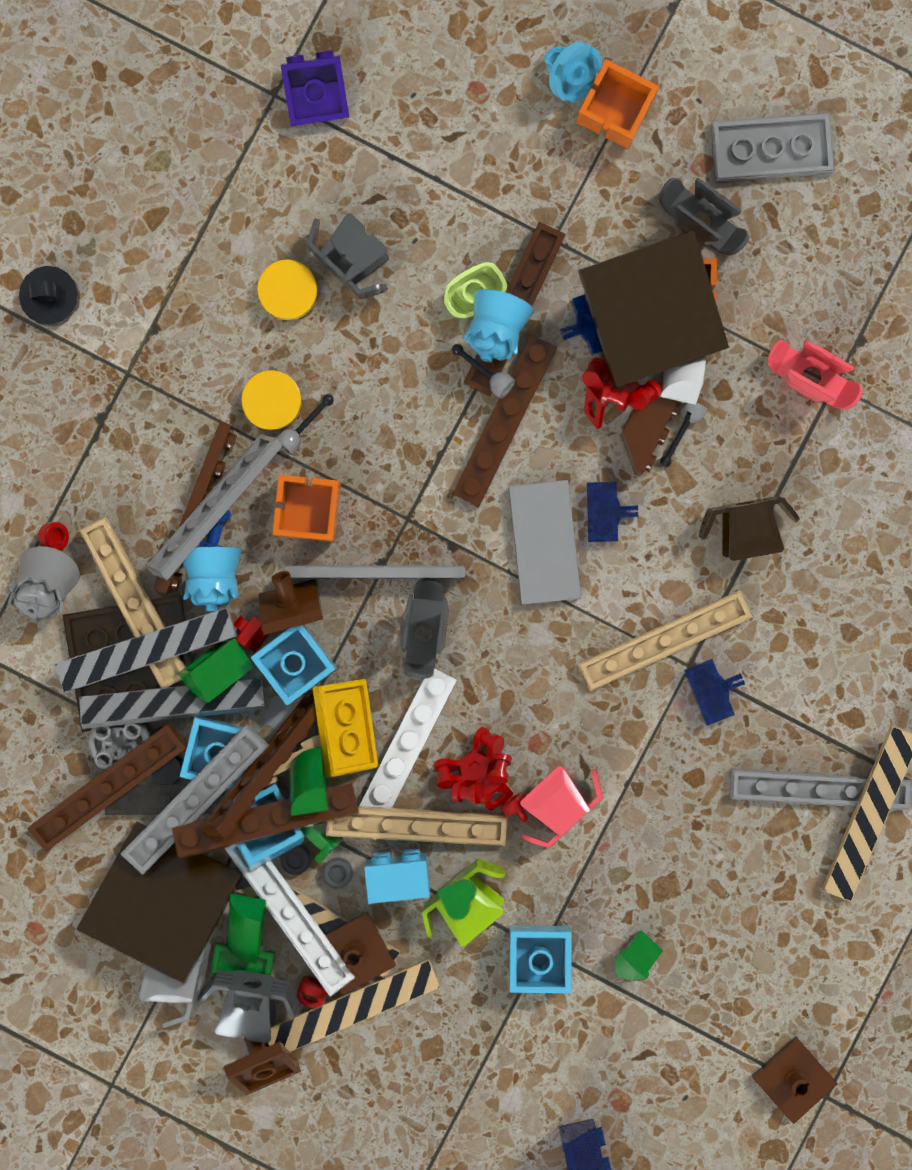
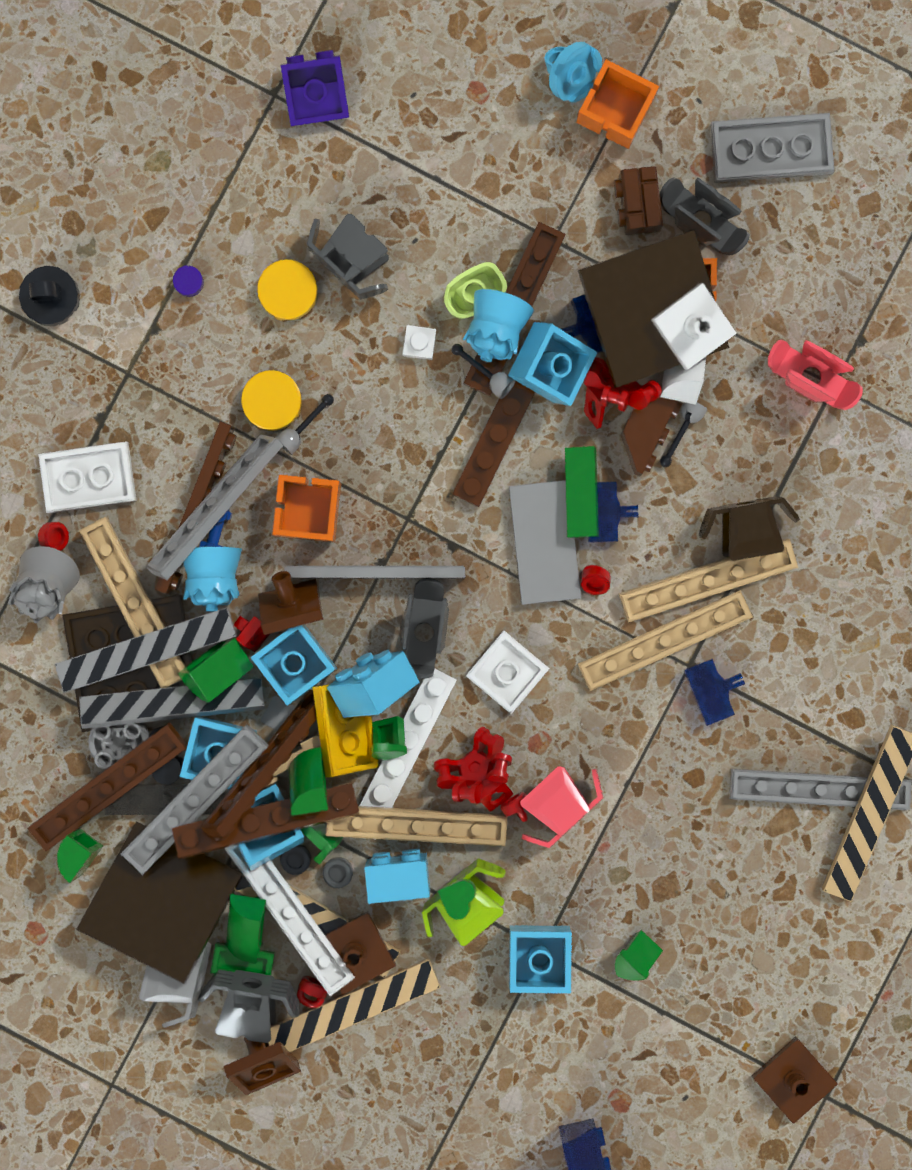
(76, 854): none -> green brick
(87, 477): none -> white tile
(188, 281): none -> dark purple tile
(372, 683): none -> medium azure brick
(388, 738): none -> green tile
(419, 342): none -> white plate
(507, 672): none -> white tile
(552, 363): none -> medium azure brick
(581, 492): none -> green tile
(595, 580): none -> red tile
(639, 200): none -> reddish brown brick
(693, 326): none -> white tile
(703, 582): none -> tan tile

